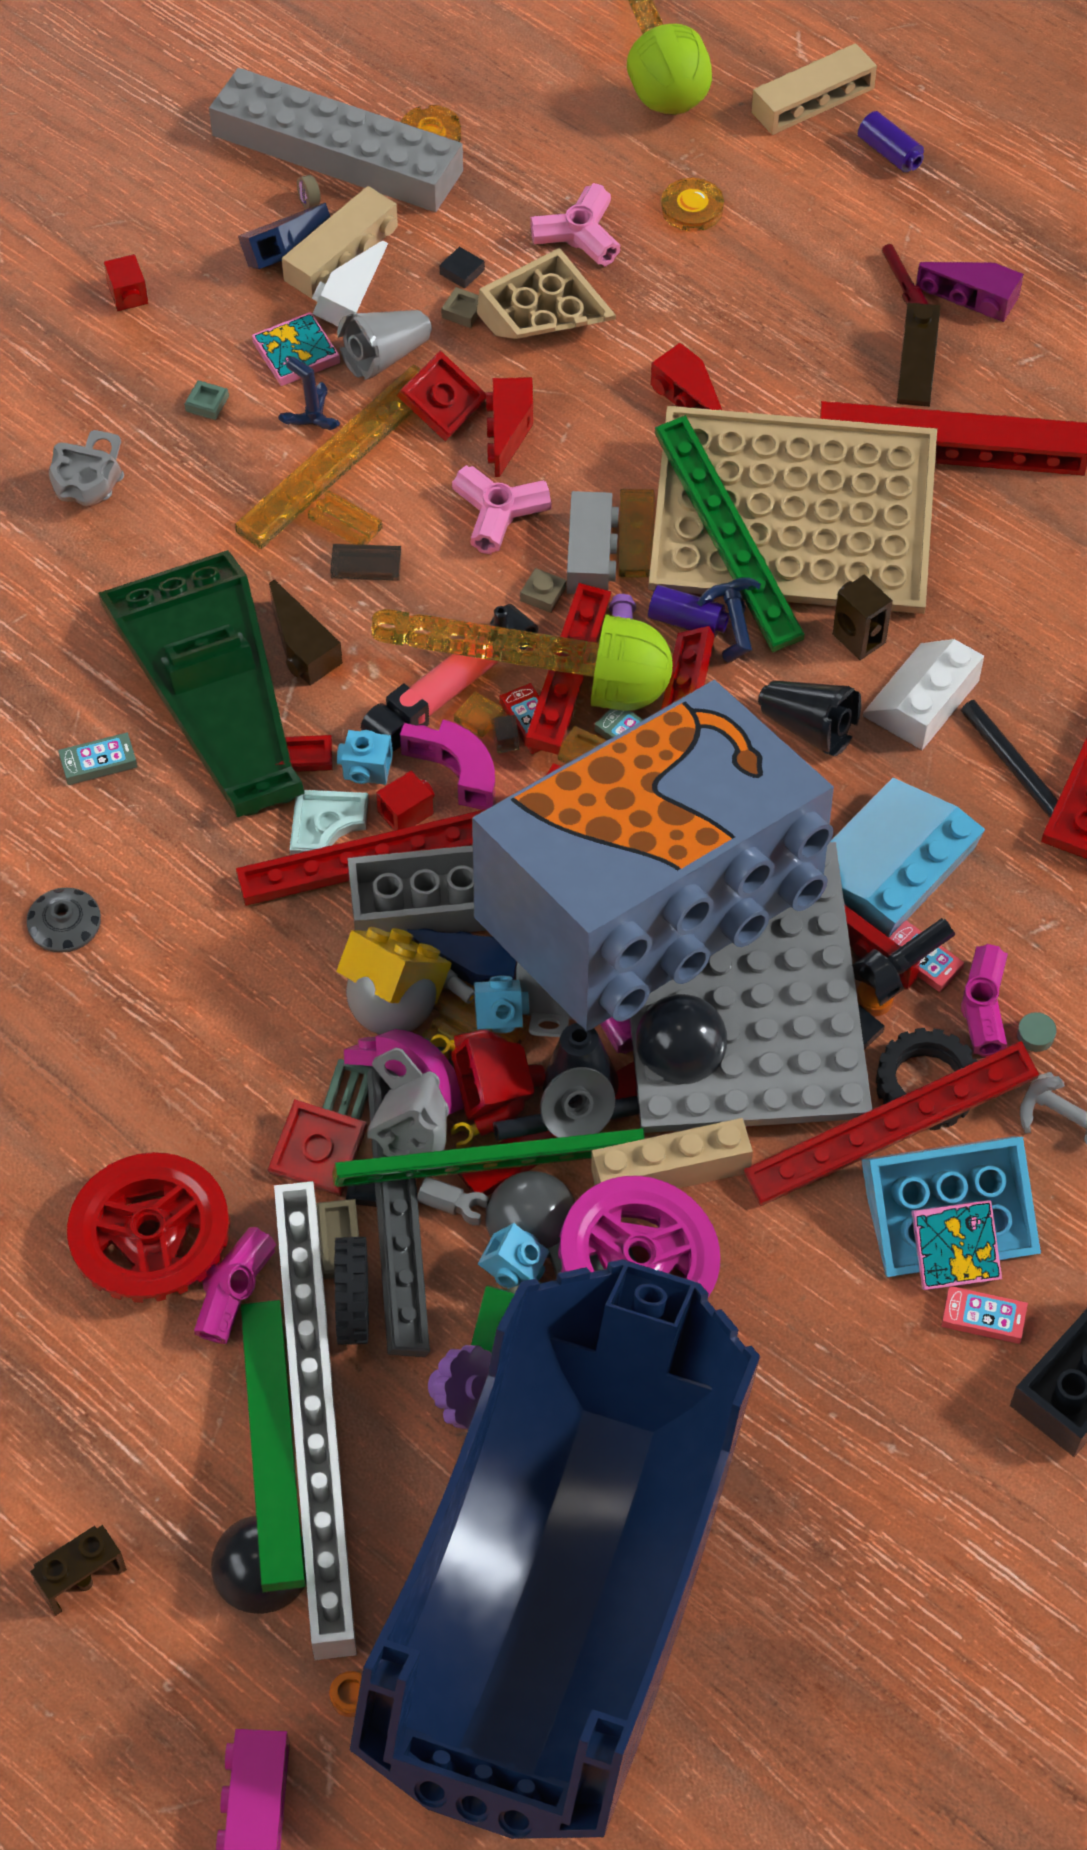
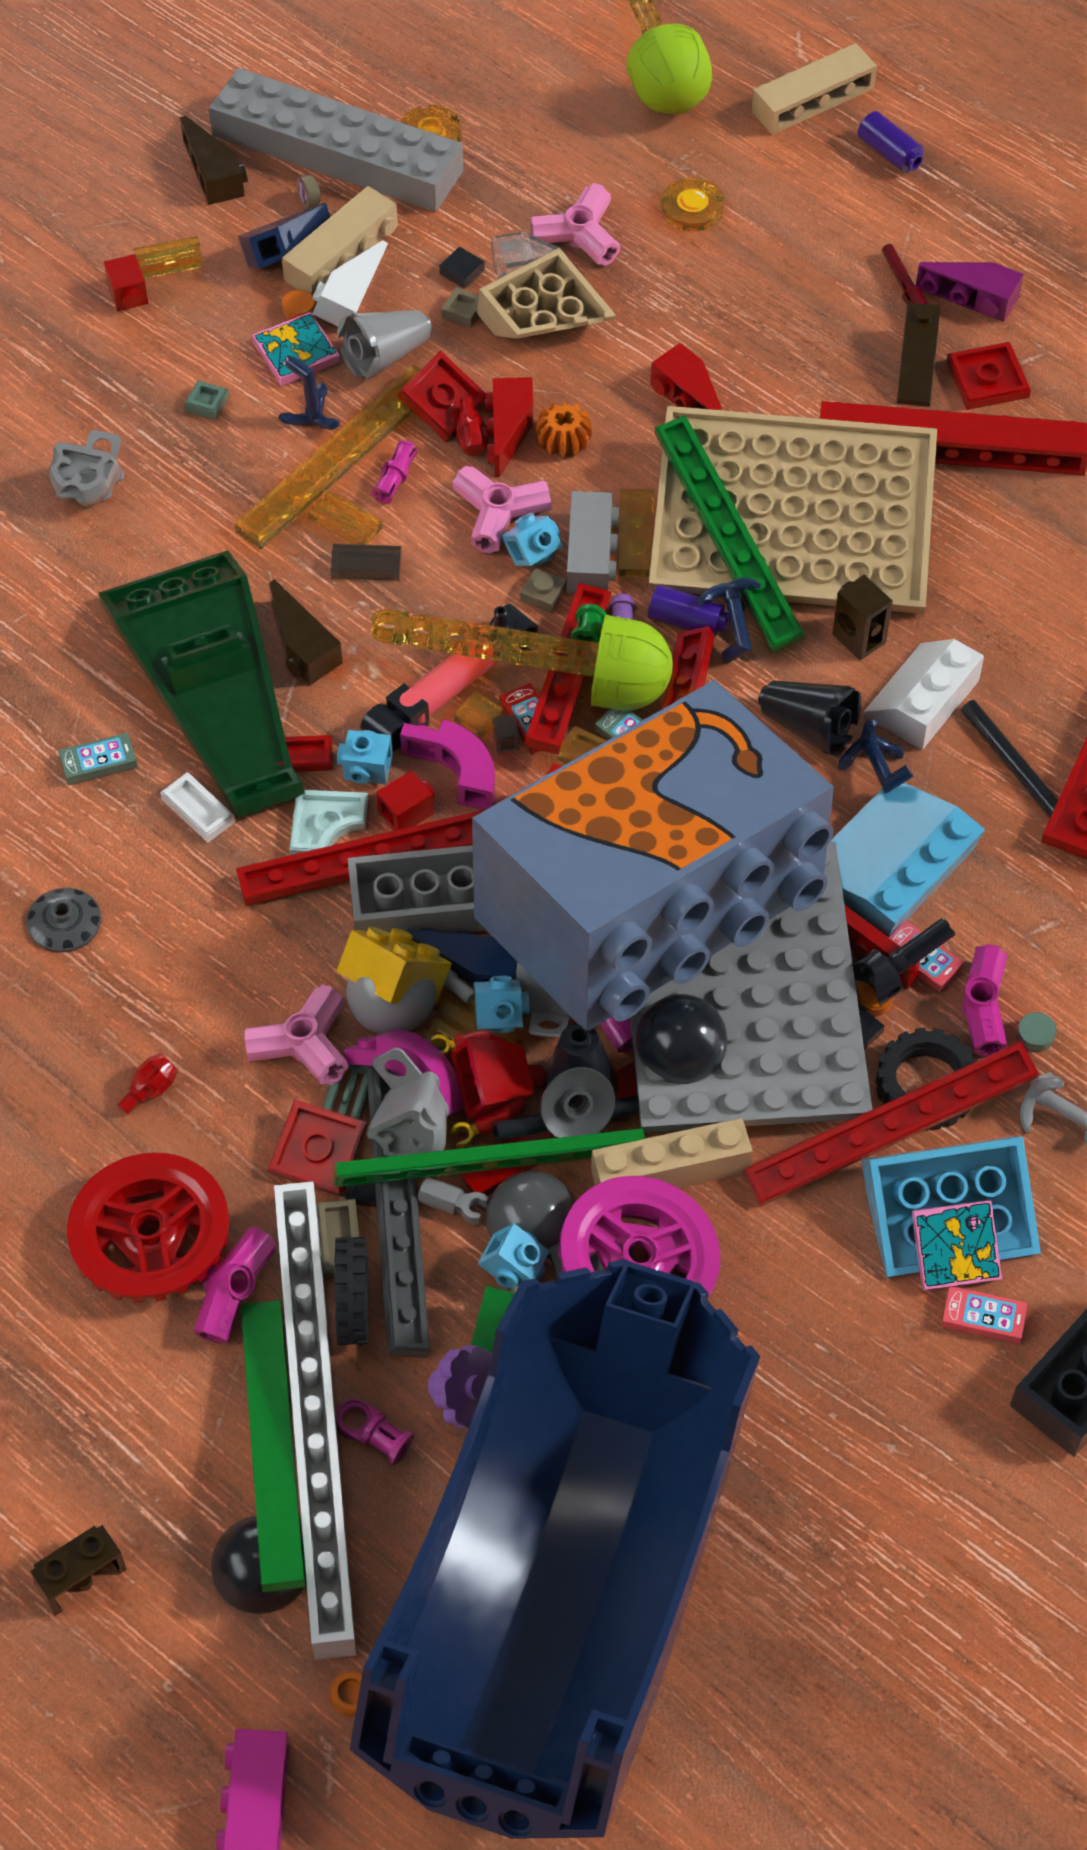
(149, 1081): none -> red piece
(169, 257): none -> clear yellow tile
(197, 807): none -> white tile
(213, 163): none -> dark brown slope
(297, 304): none -> orange tile
(304, 1037): none -> bright pink piece
(375, 1430): none -> dark pink connector
(394, 472): none -> dark pink pin
(471, 429): none -> red piece
(516, 251): none -> clear slope
(532, 540): none -> medium azure brick
(563, 429): none -> orange gear
(589, 623): none -> green bush
(872, 747): none -> dark blue piece
(988, 375): none -> red tile

